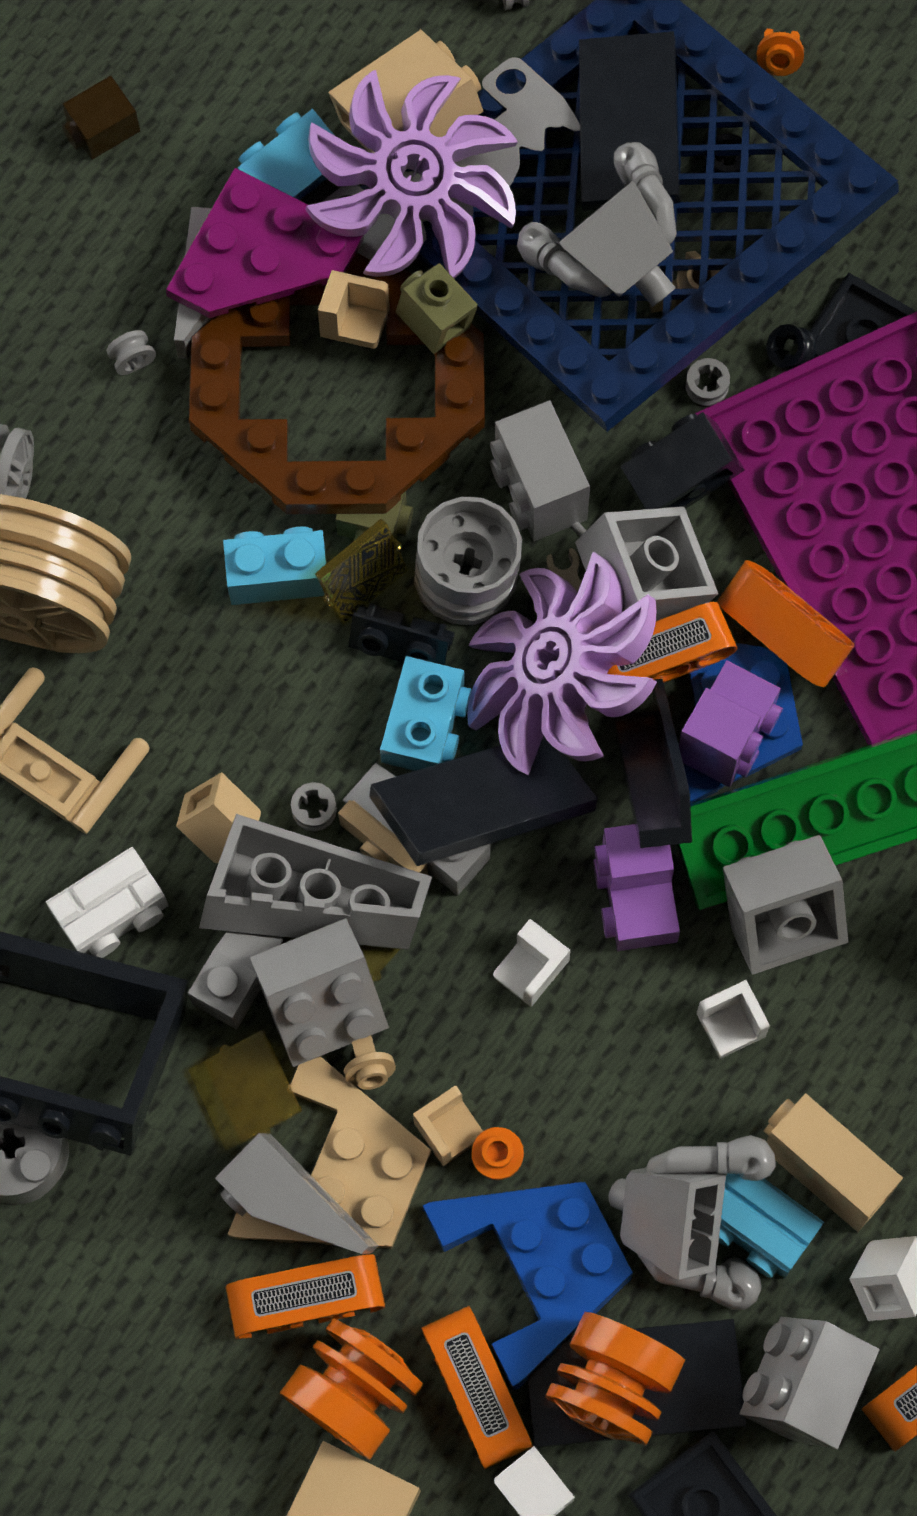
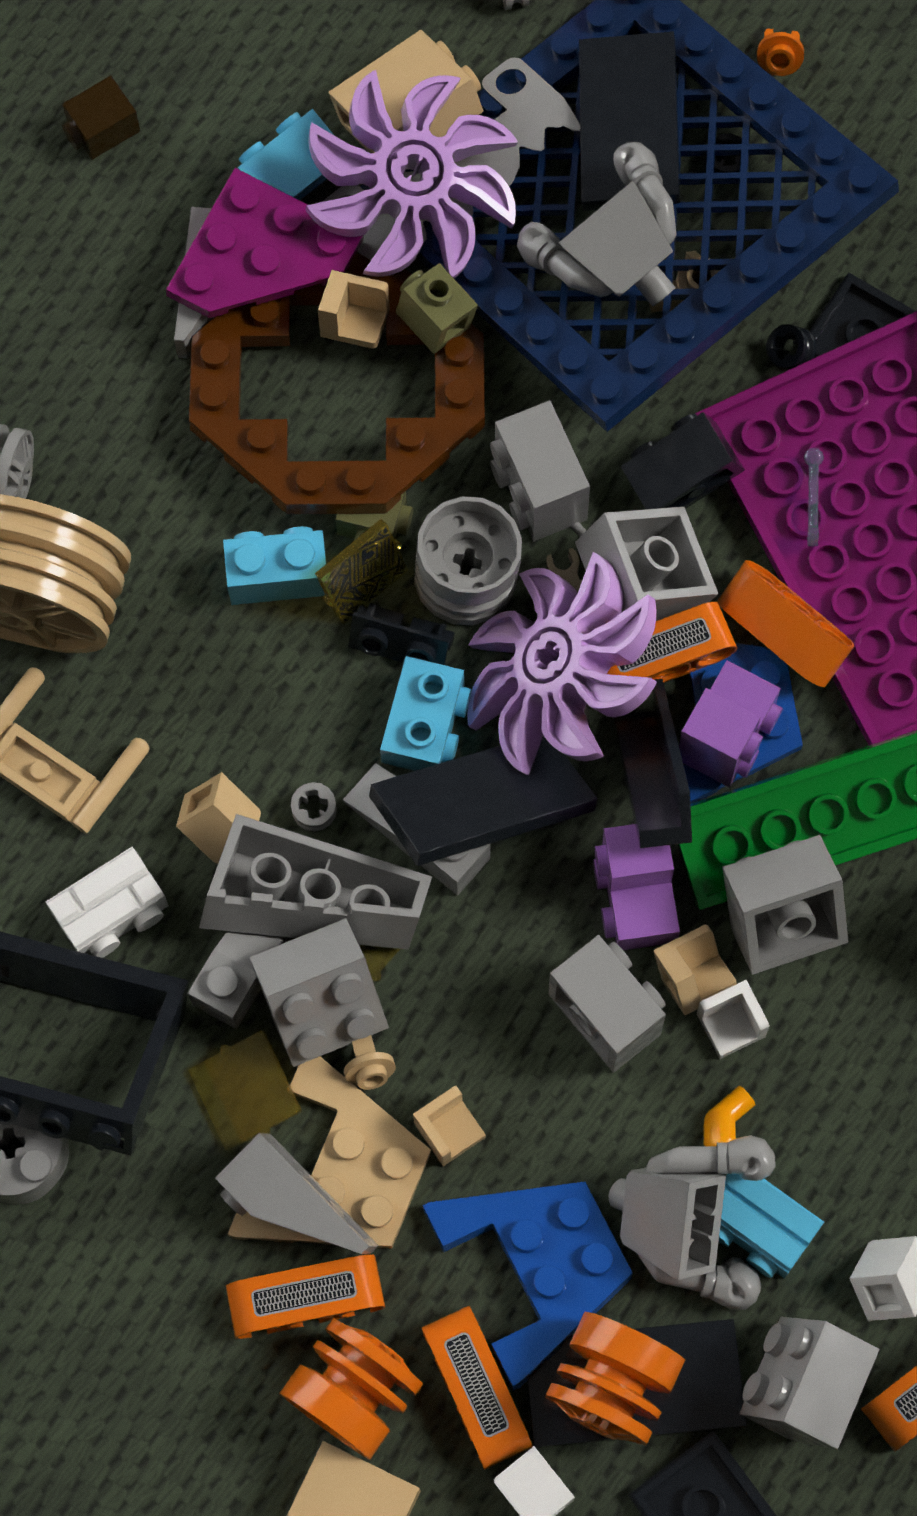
(131, 352): light grey bush -> none
(376, 838): tan plate -> none
(497, 1153): orange plate -> none
(532, 963): white panel -> none
(607, 1002): none -> light grey brick
(693, 968): none -> tan panel
(712, 367): light grey bush -> none
(721, 1119): none -> light orange arm
(813, 458): none -> clear light blue hinge
(830, 1160): tan brick -> none

